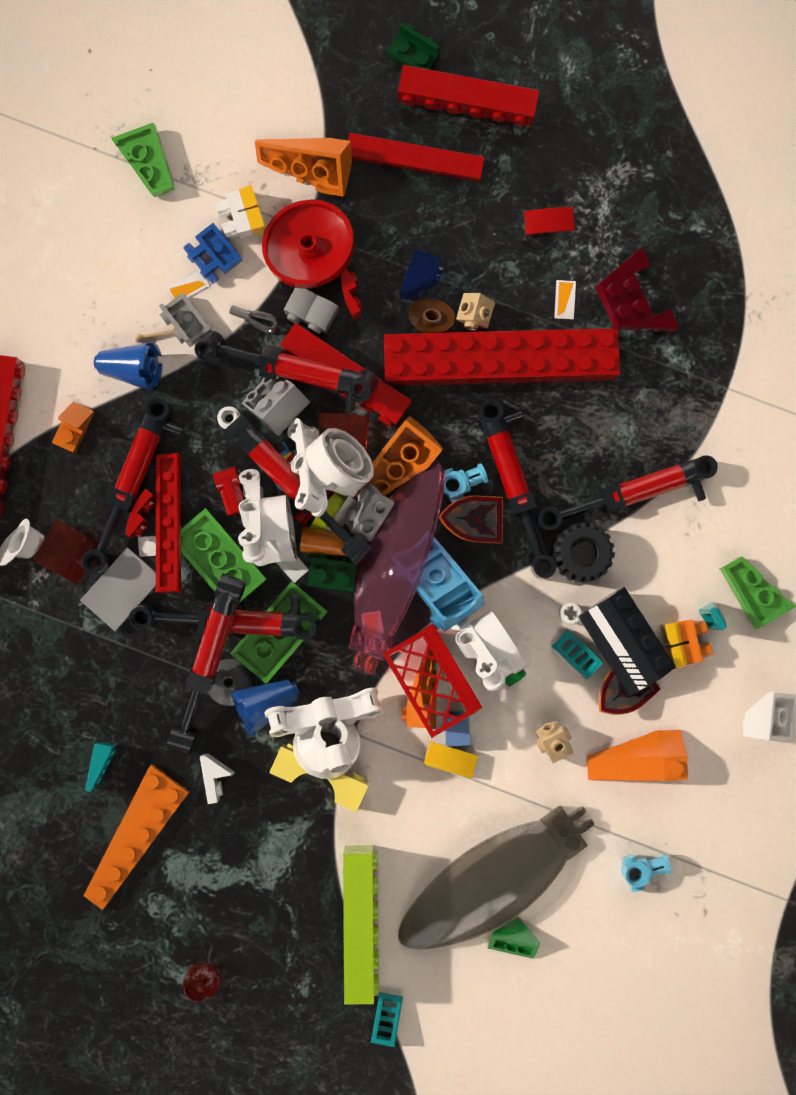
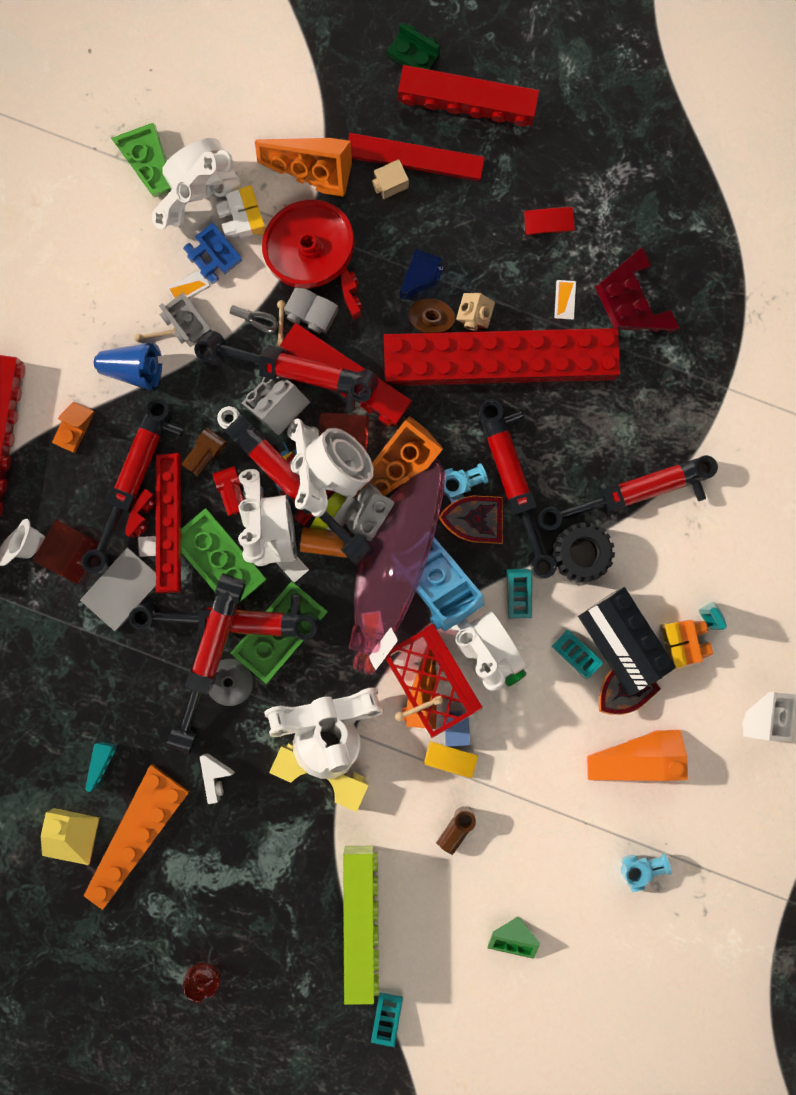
(68, 836): none -> light yellow slope
(193, 175): none -> white piece
(207, 446): none -> reddish brown piece
(254, 701): blue cone -> none
(281, 305): none -> tan hinge
(332, 573): dark green bracket -> none
(387, 644): none -> white sticker
(390, 179): none -> tan brick
(399, 716): none -> tan hinge
(455, 831): none -> reddish brown piece
(493, 881): clear smoke windscreen -> none
(515, 573): none -> teal slope
(554, 741): tan brick -> none
(564, 618): white bush -> none
(756, 596): bright green wing -> none

